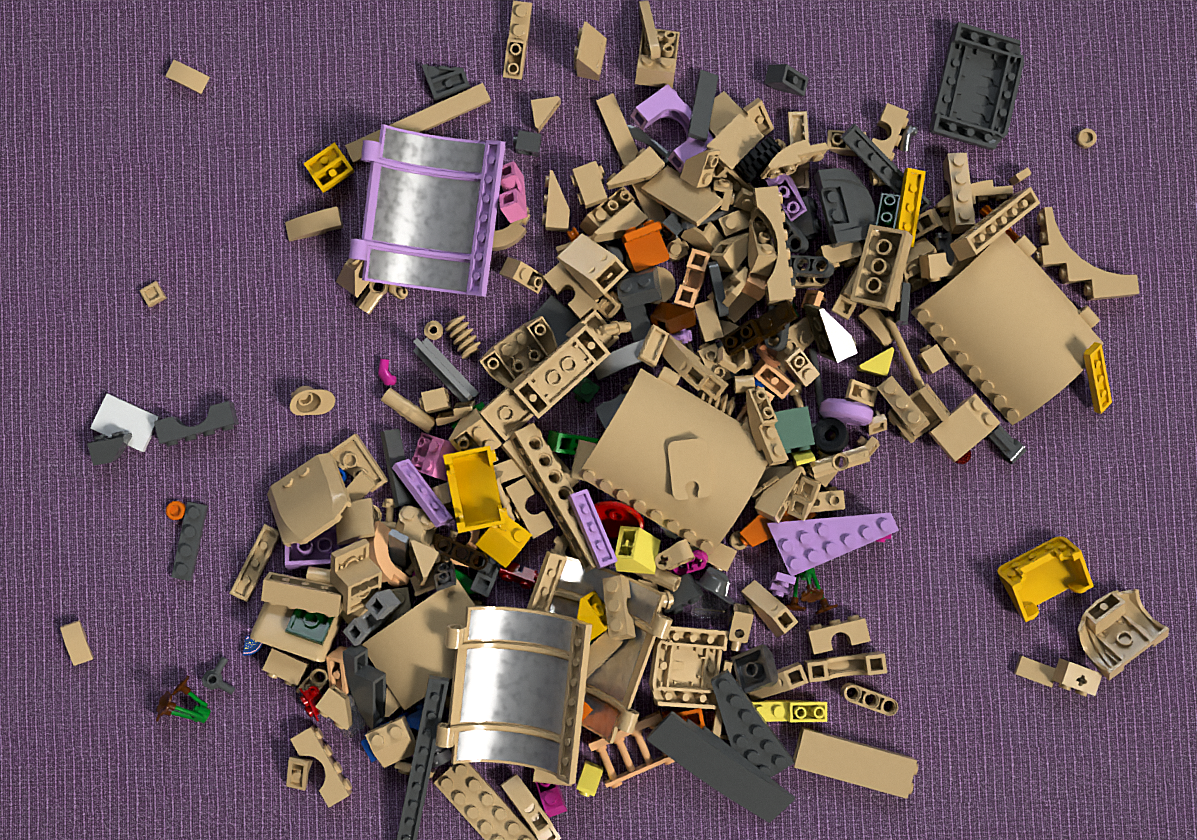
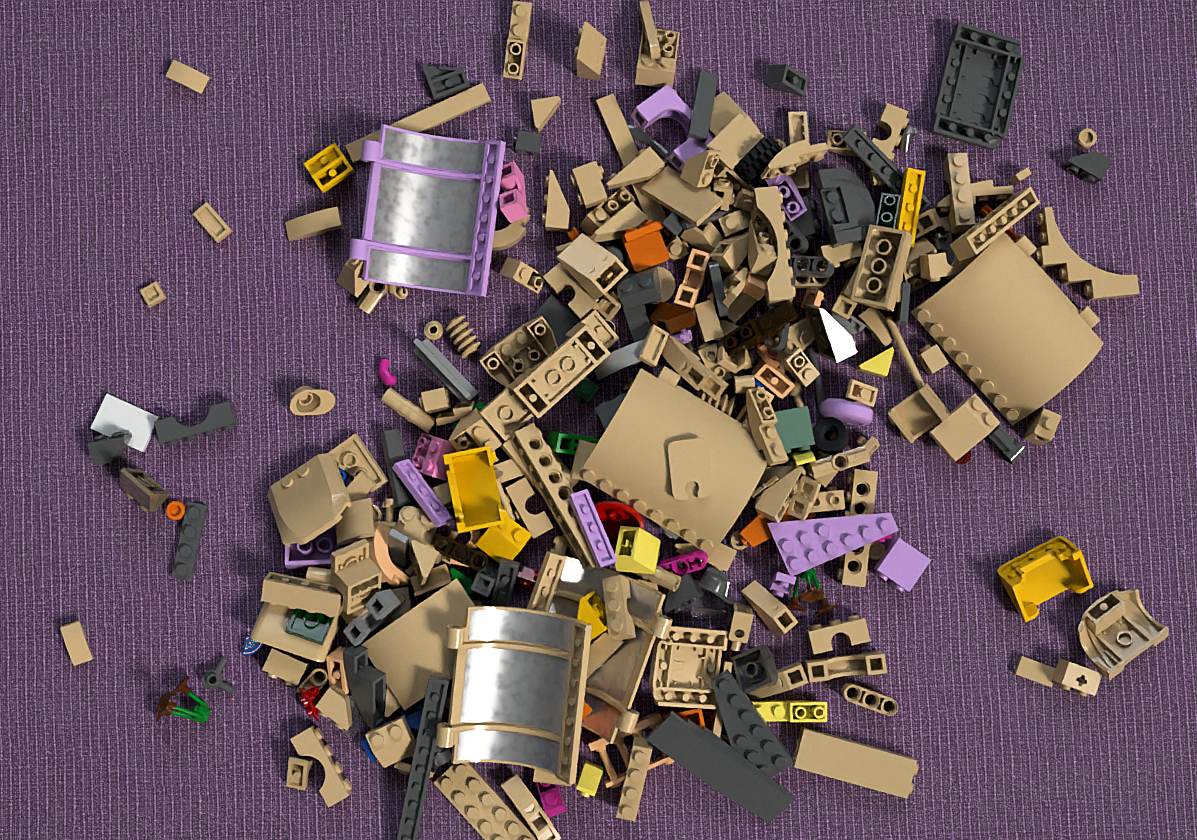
(142, 488): none -> dark tan slope
(212, 222): none -> tan tile
(255, 563): tan tile -> none
(444, 575): flat silver slope -> none
(504, 582): none -> dark grey tile
(615, 328): tan axle -> none
(634, 779): none -> tan arch
(669, 599): tan plate -> none
(677, 555): tan piece -> none
(759, 115): tan slope -> none
(852, 326): none -> light grey plate
(867, 500): none -> tan brick
(876, 550): none -> tan tile
(878, 424): tan tile -> none
(901, 565): none -> lavender brick
(903, 405): tan arch -> none
(1042, 425): none -> tan torso
(1090, 166): none -> dark grey slope
(1097, 377): yellow plate -> none

